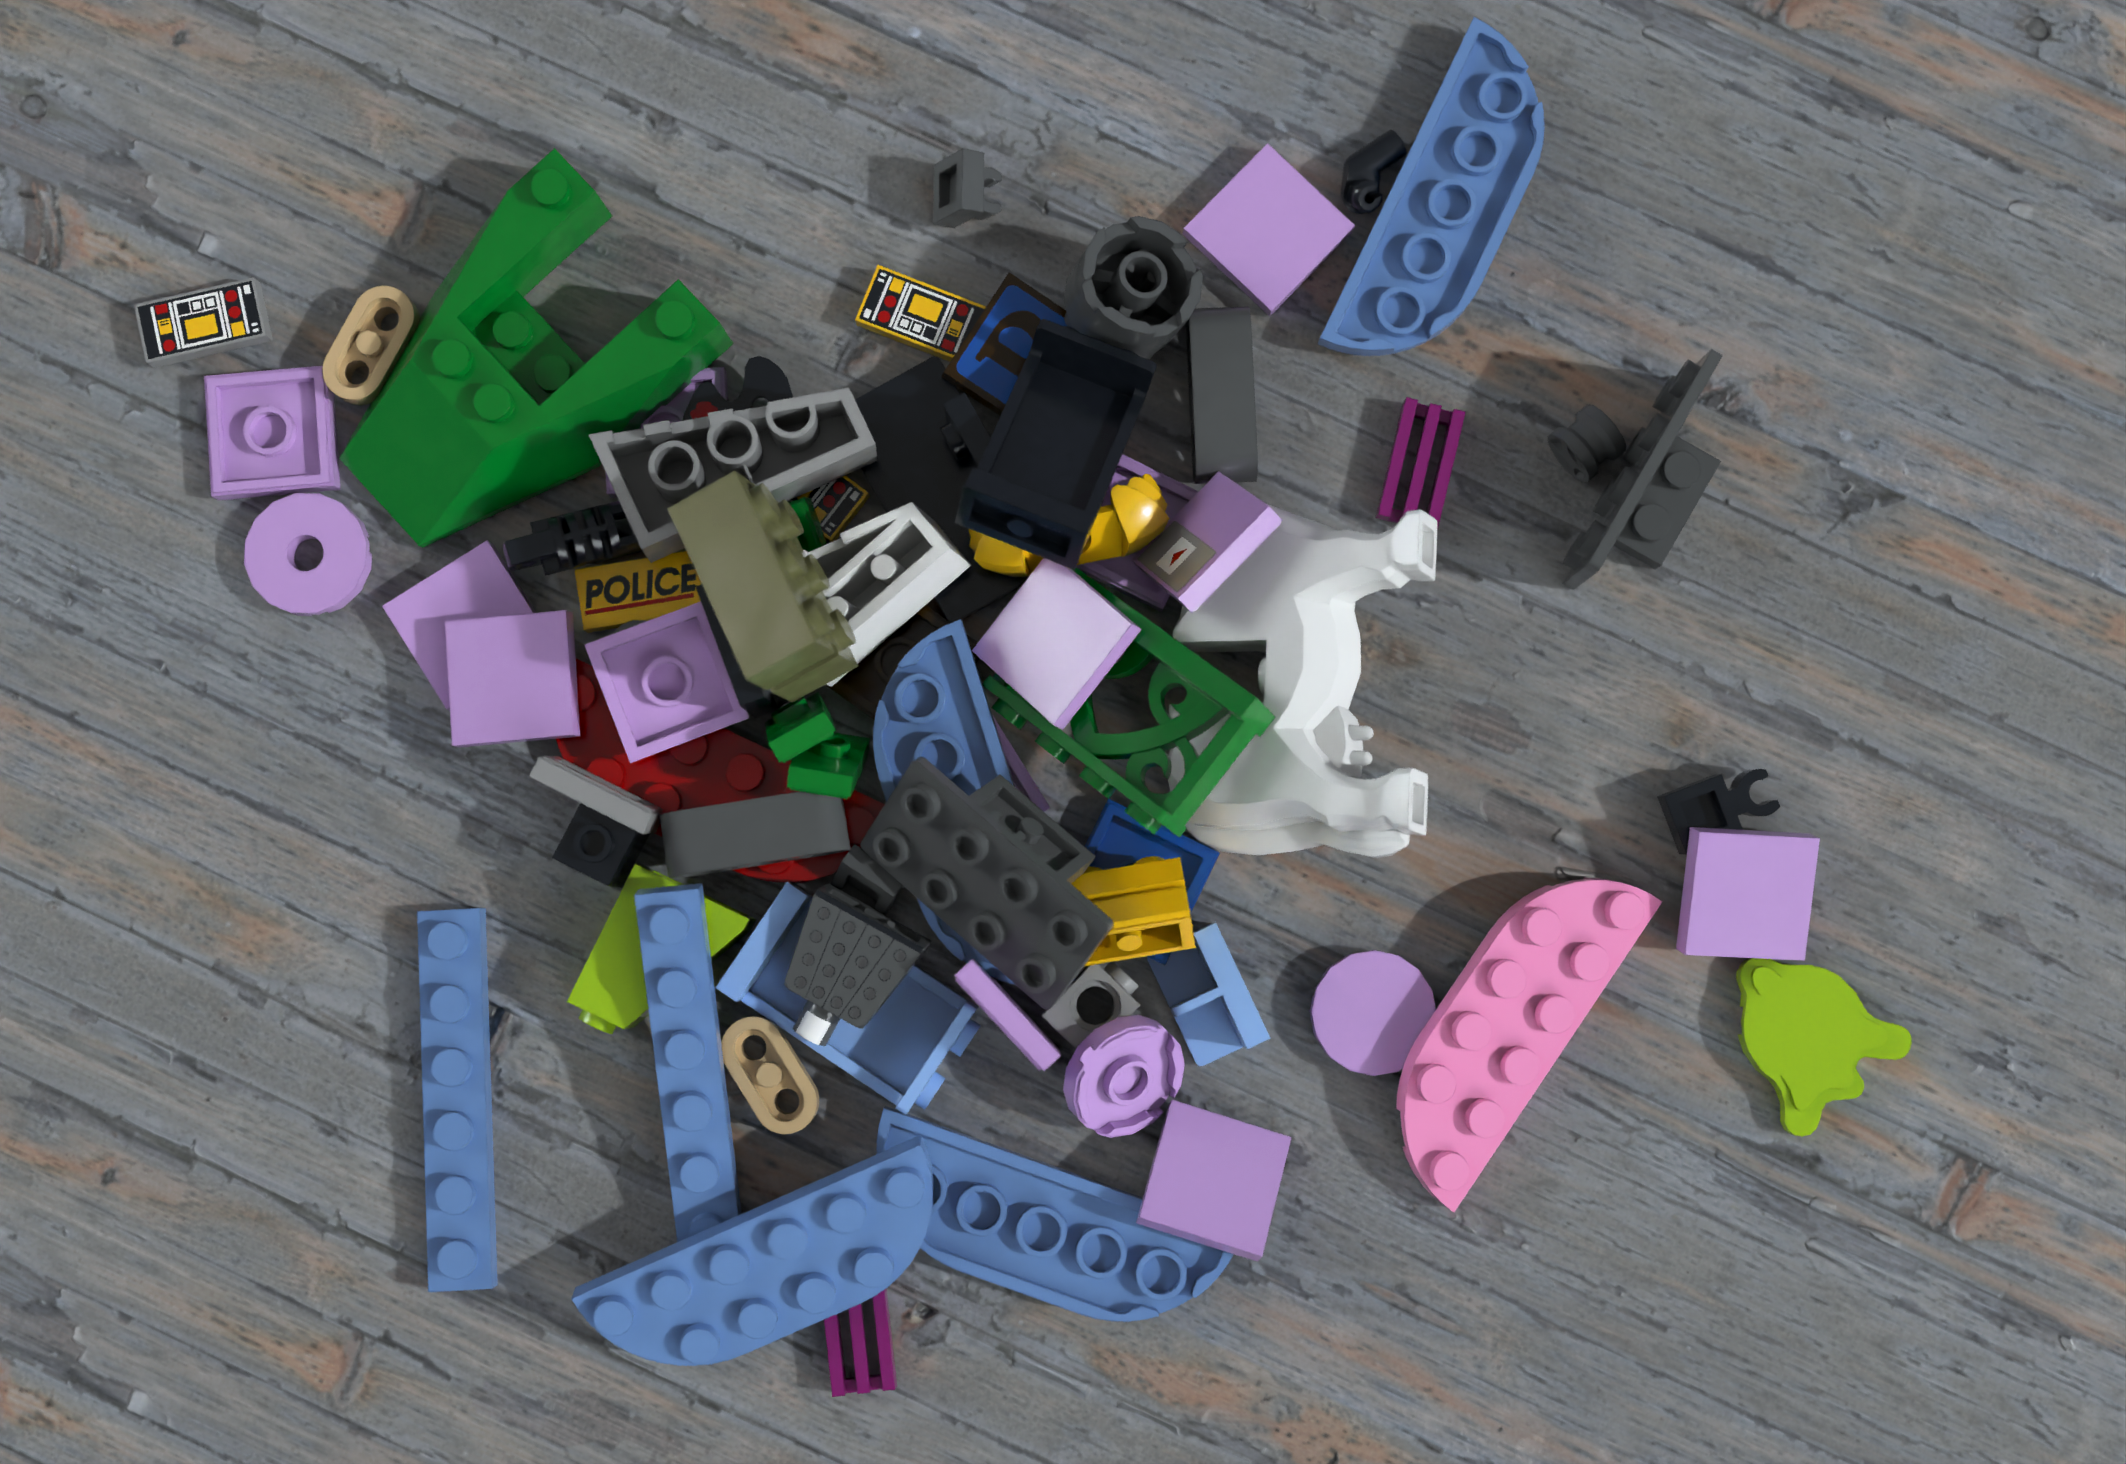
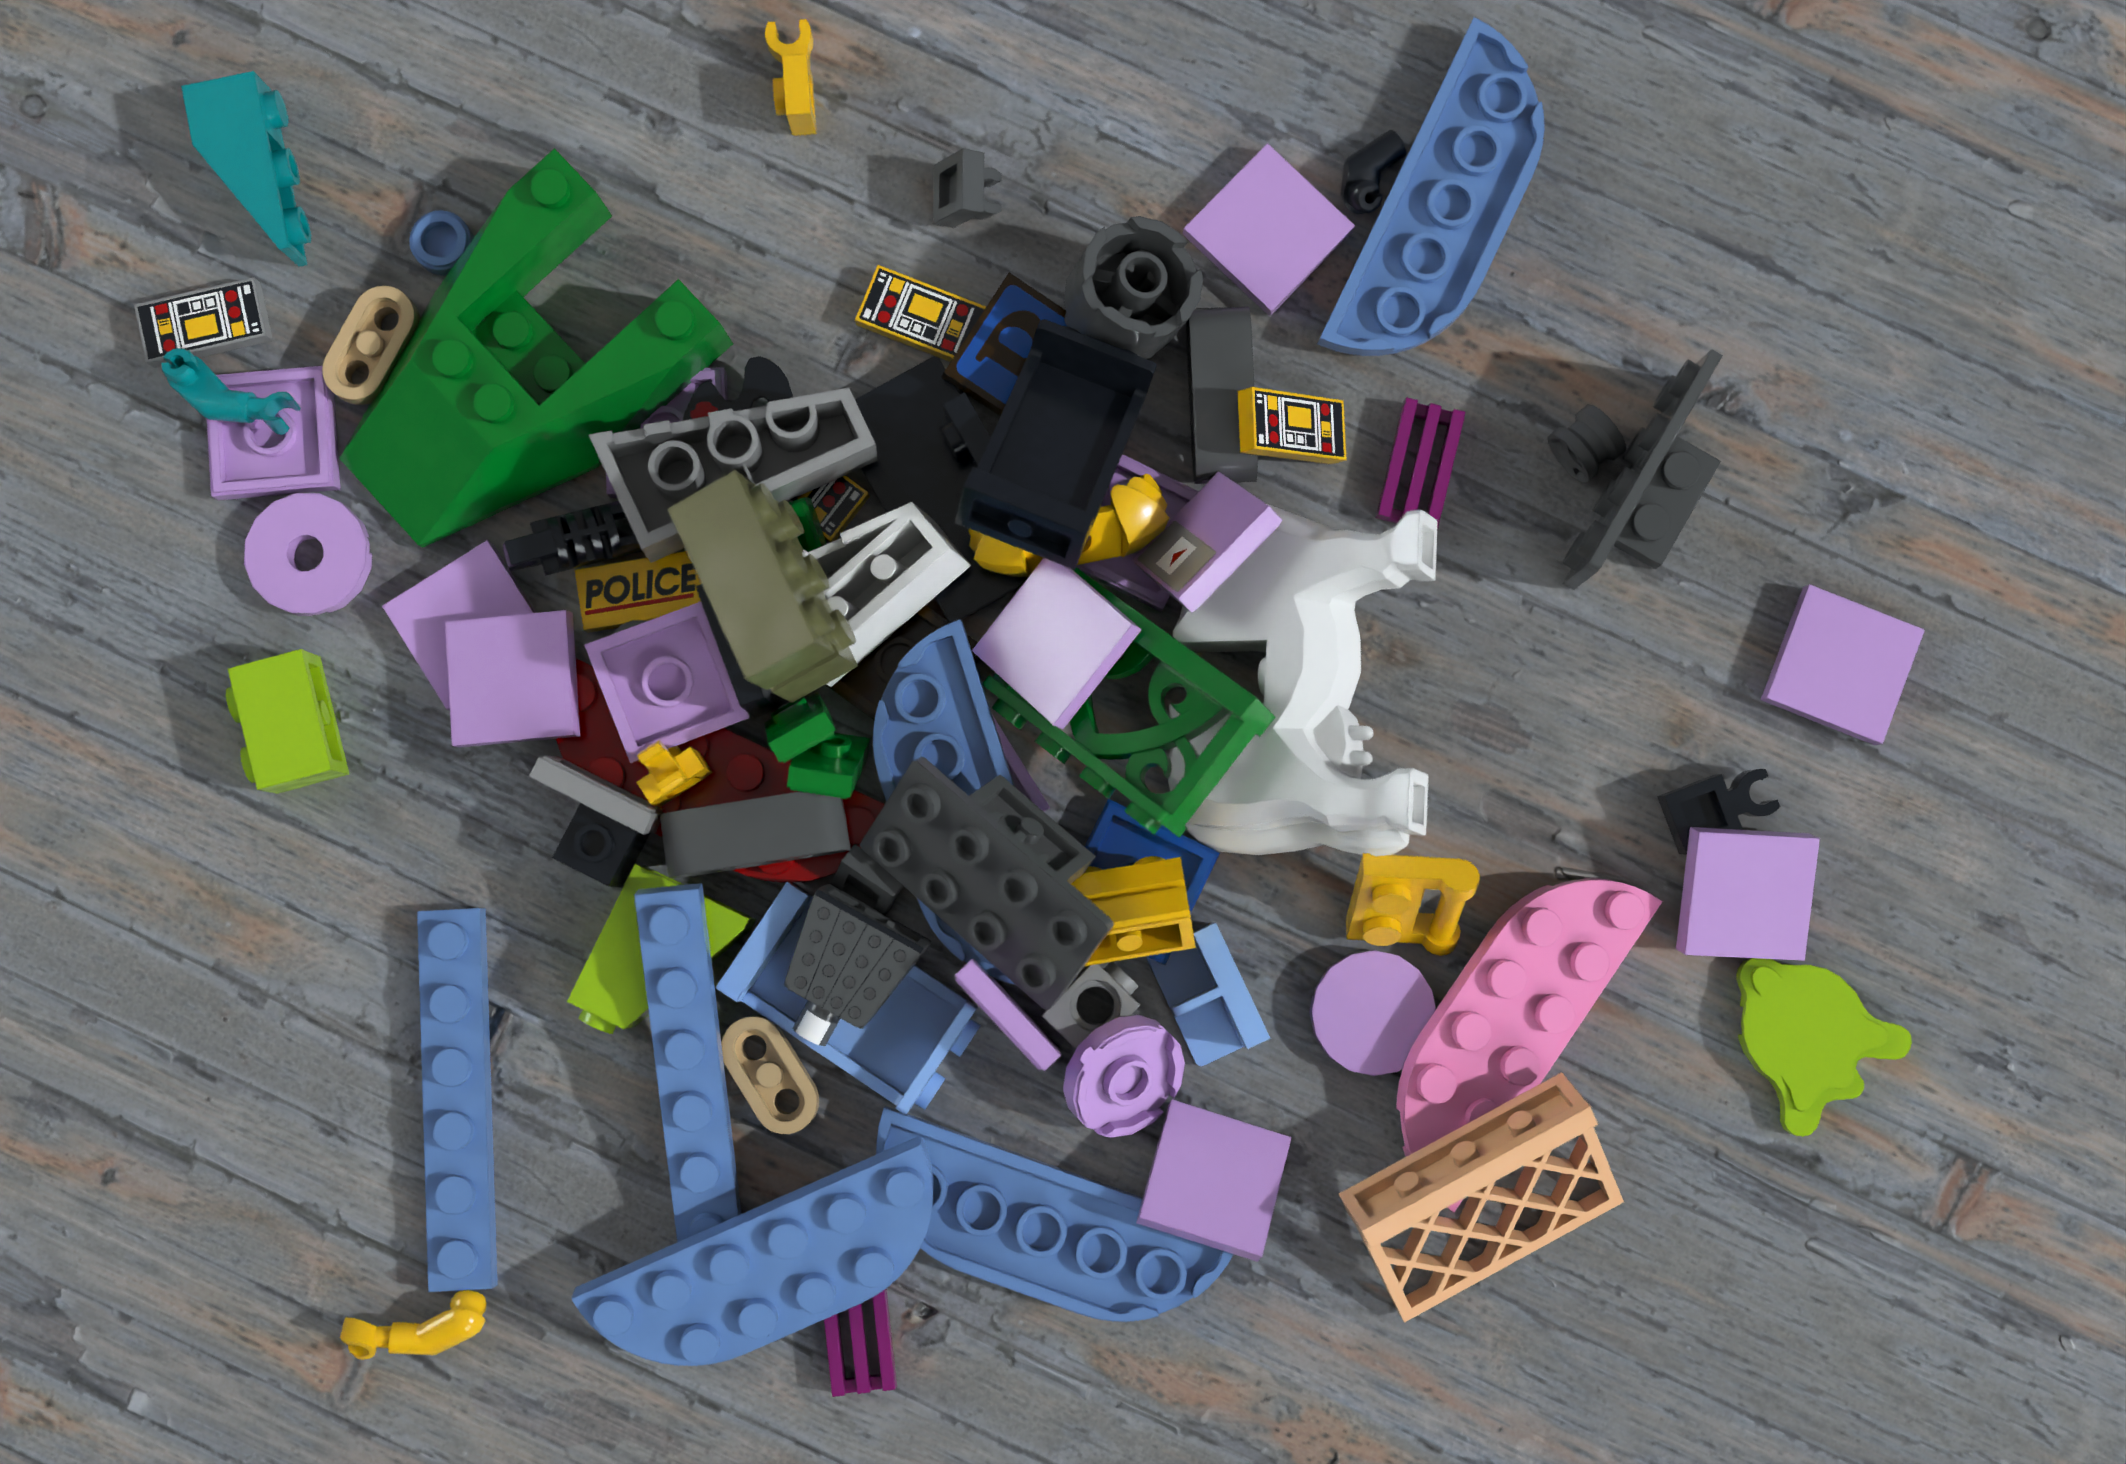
(215, 401): none -> teal arm
(239, 134): none -> teal slope
(286, 722): none -> lime brick
(423, 1338): none -> yellow arm
(439, 241): none -> medium blue tile
(670, 772): none -> yellow plate
(794, 91): none -> yellow plate
(1291, 426): none -> tile
(1390, 896): none -> yellow plate
(1469, 1165): none -> light nougat fence
(1842, 665): none -> lavender tile

